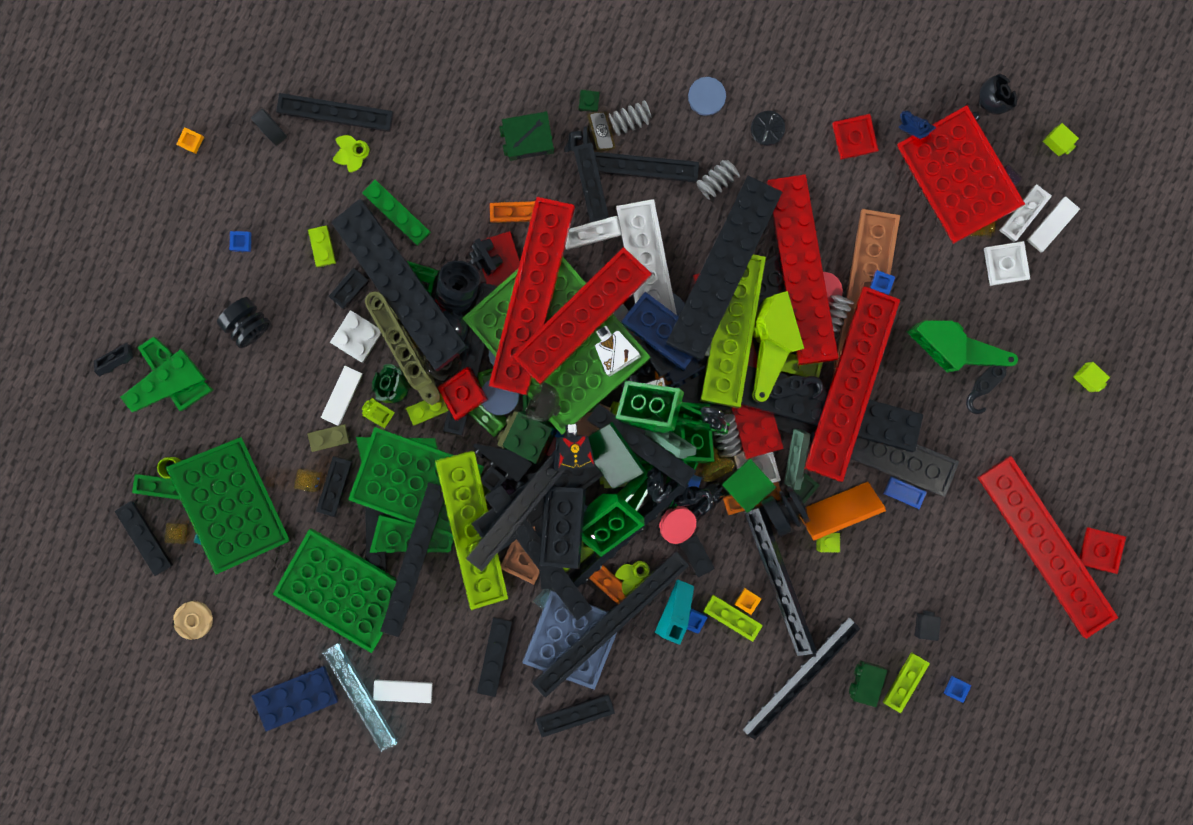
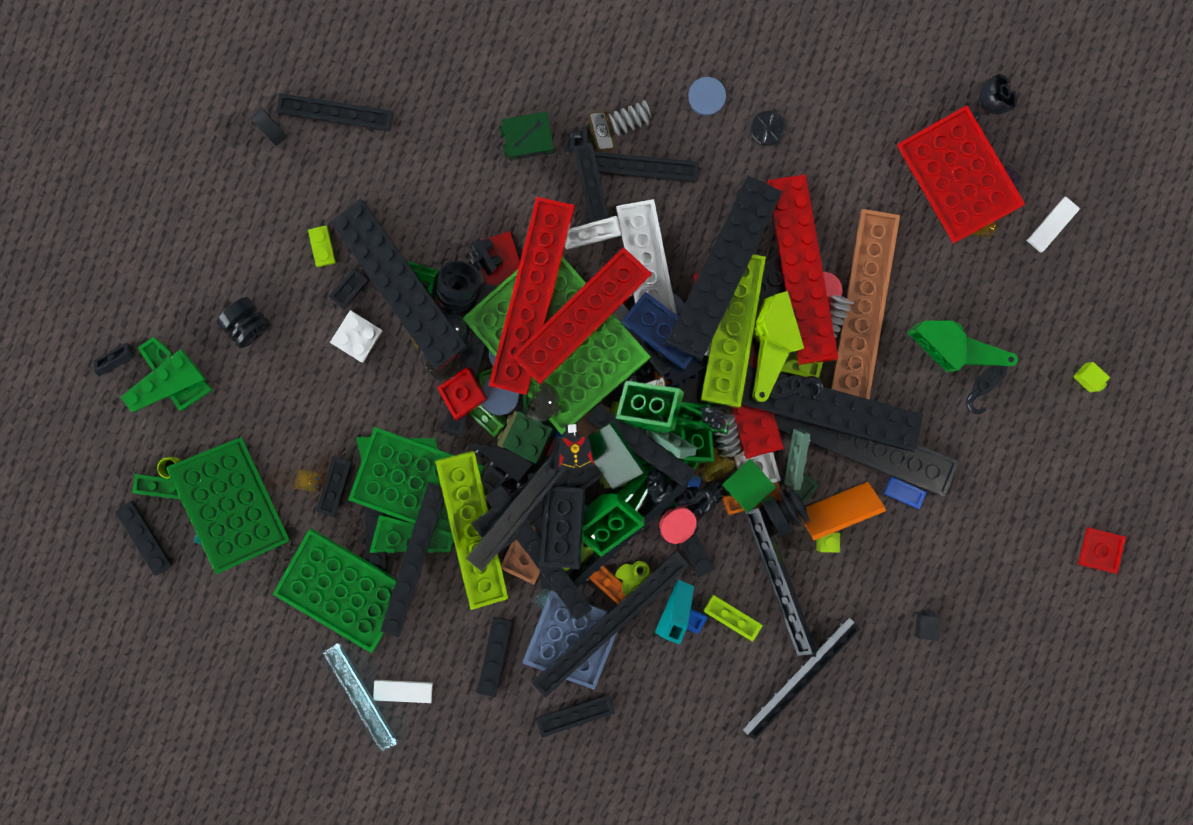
(176, 533): clear yellow plate -> none
(190, 140): light orange plate -> none
(198, 617): tan tile -> none
(240, 241): blue plate -> none
(295, 698): dark blue plate -> none
(328, 438): olive plate -> none
(341, 395): white tile -> none
(348, 153): lime plate -> none
(377, 412): lime bracket -> none
(390, 384): dark green cylinder -> none
(391, 325): olive piece -> none
(396, 212): green plate -> none
(424, 411): lime plate -> none
(511, 211): orange tile -> none
(589, 100): dark green plate -> none
(615, 351): white torso -> none
(717, 178): light grey piece -> none
(747, 601): light orange plate -> none
(852, 384): red plate -> none
(855, 136): red tile -> none
(867, 683): dark green brick -> none
(882, 282): blue plate -> none
(906, 682): lime plate -> none
(914, 125): dark blue hinge -> none
(957, 689): blue plate -> none
(1007, 263): white plate -> none
(1023, 216): white plate -> none
(1047, 547): red plate -> none
(1061, 140): lime brick -> none

